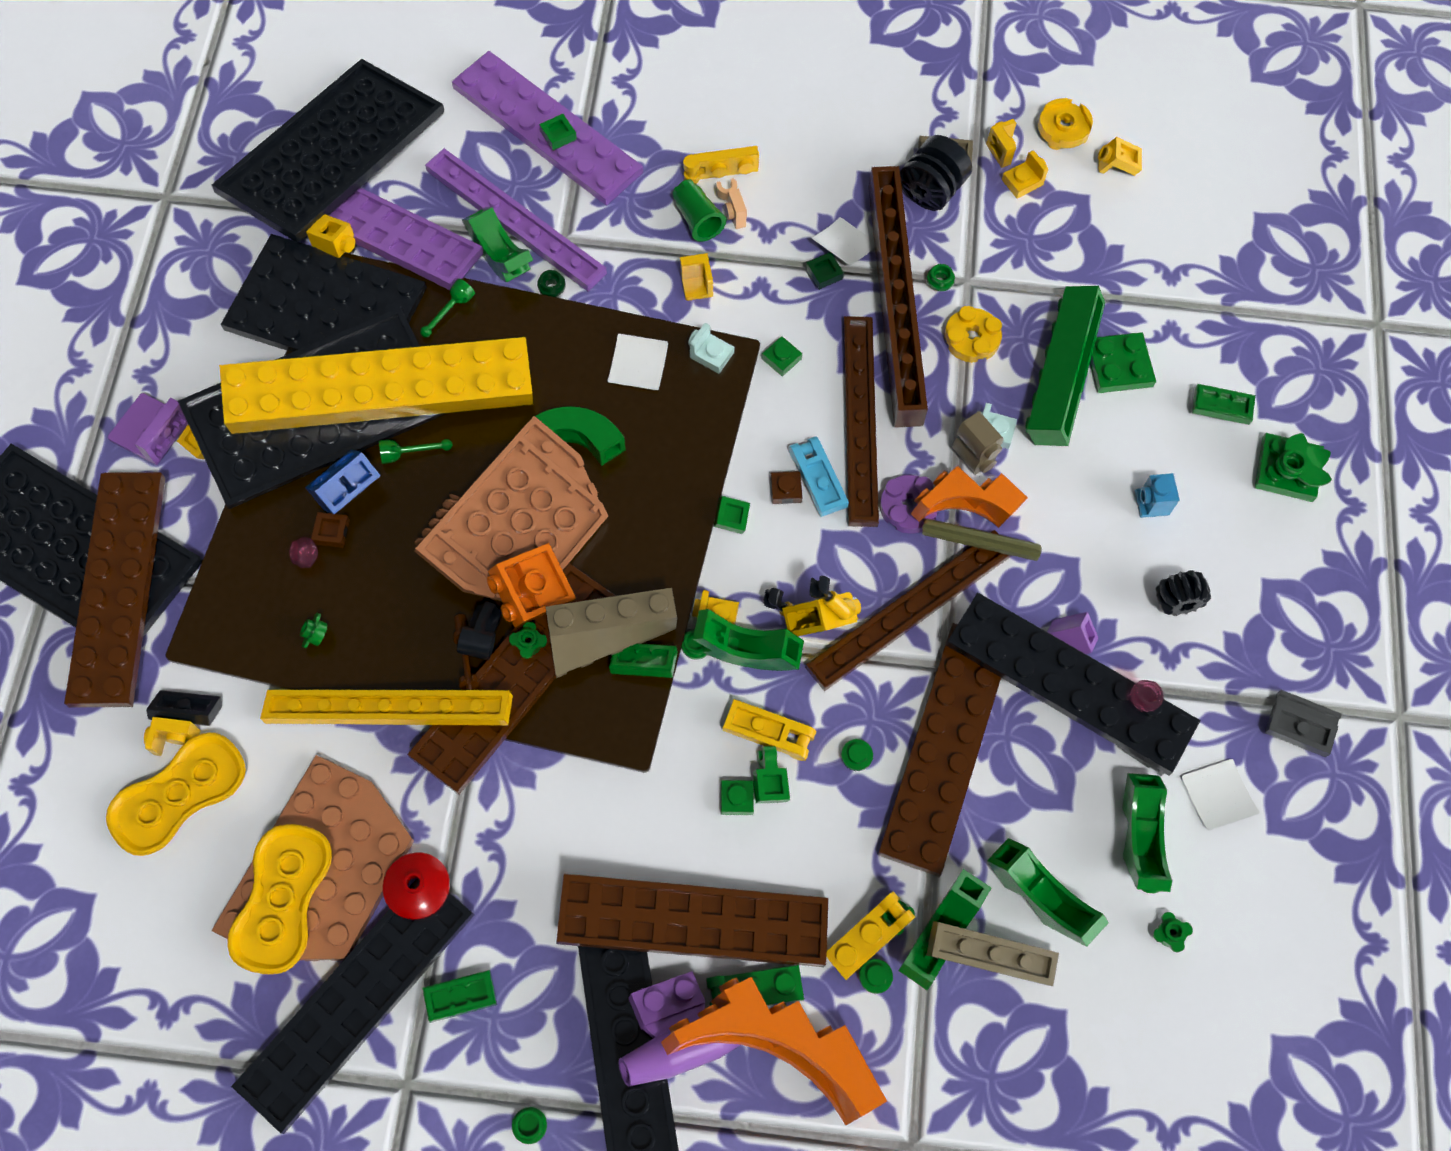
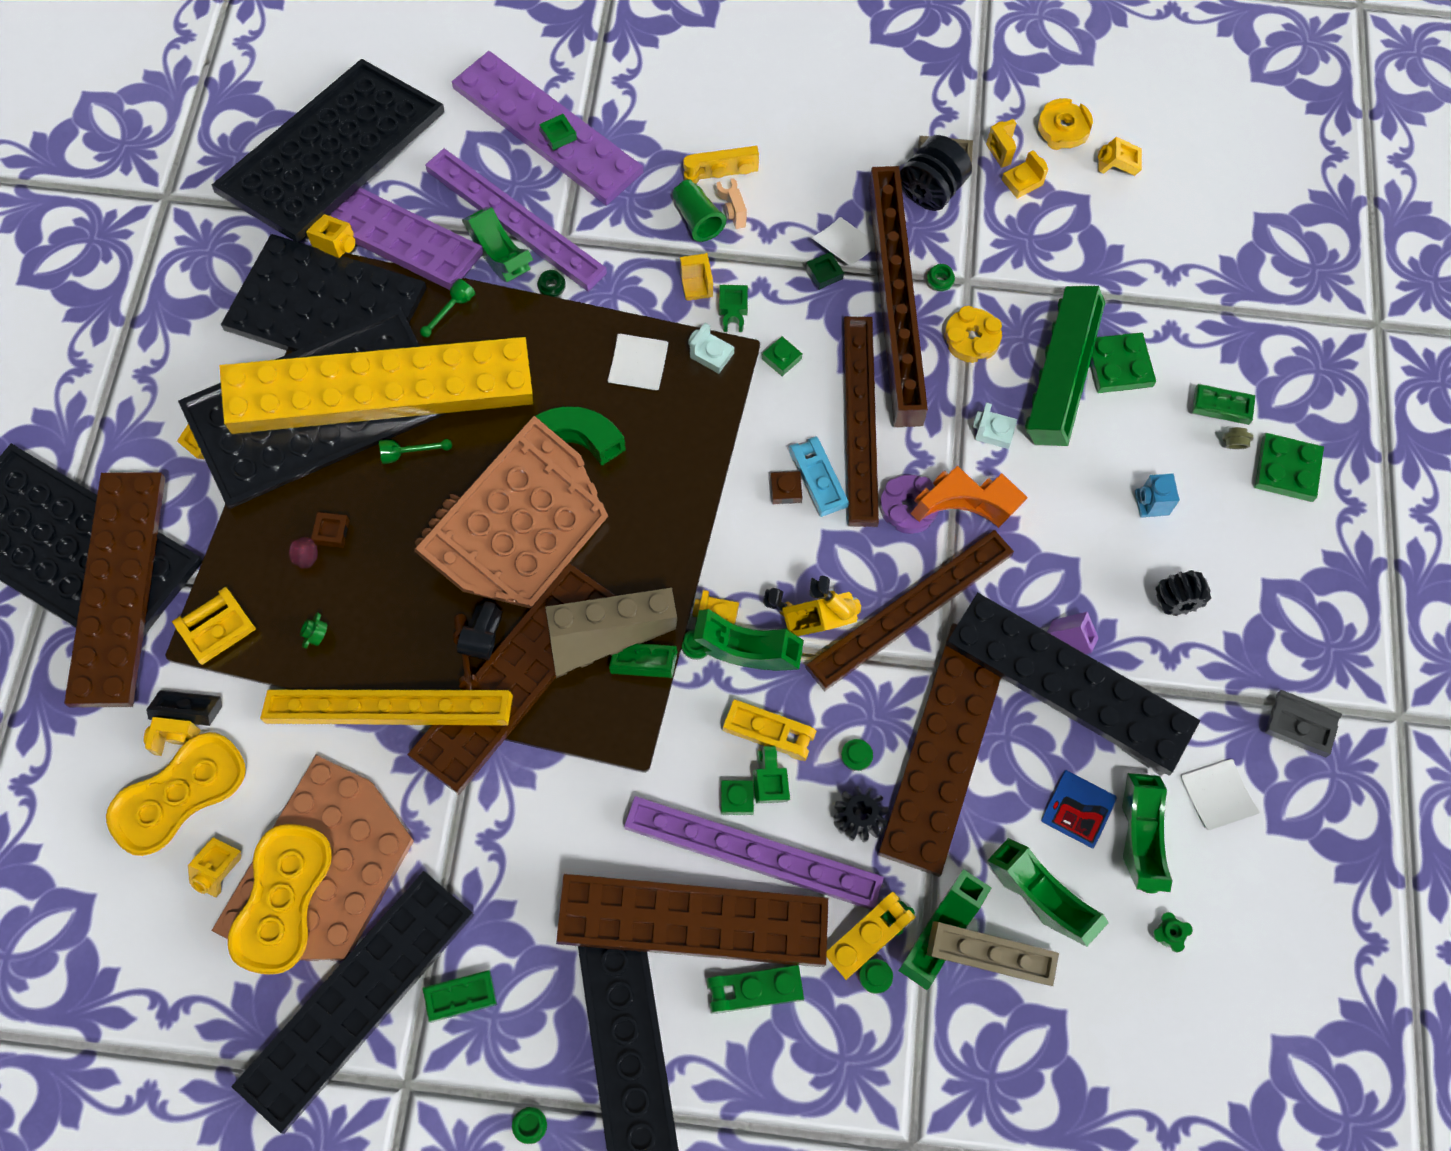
(149, 427): medium lavender bracket -> none
(212, 866): none -> yellow bracket
(218, 632): none -> yellow plate
(342, 481): brick -> none
(424, 899): red dish -> none
(529, 585): orange plate -> none
(529, 649): green plate -> none
(656, 1011): medium lavender plate -> none
(732, 514): green plate -> none
(733, 304): none -> green plate
(754, 853): none -> medium lavender plate
(785, 1032): orange arch -> none
(868, 806): none -> black gear
(978, 443): dark tan brick -> none
(981, 539): olive axle -> none
(1079, 809): none -> sticker
(1146, 695): clear pink plate -> none
(1238, 438): none -> olive plate
(1306, 462): green plate -> none

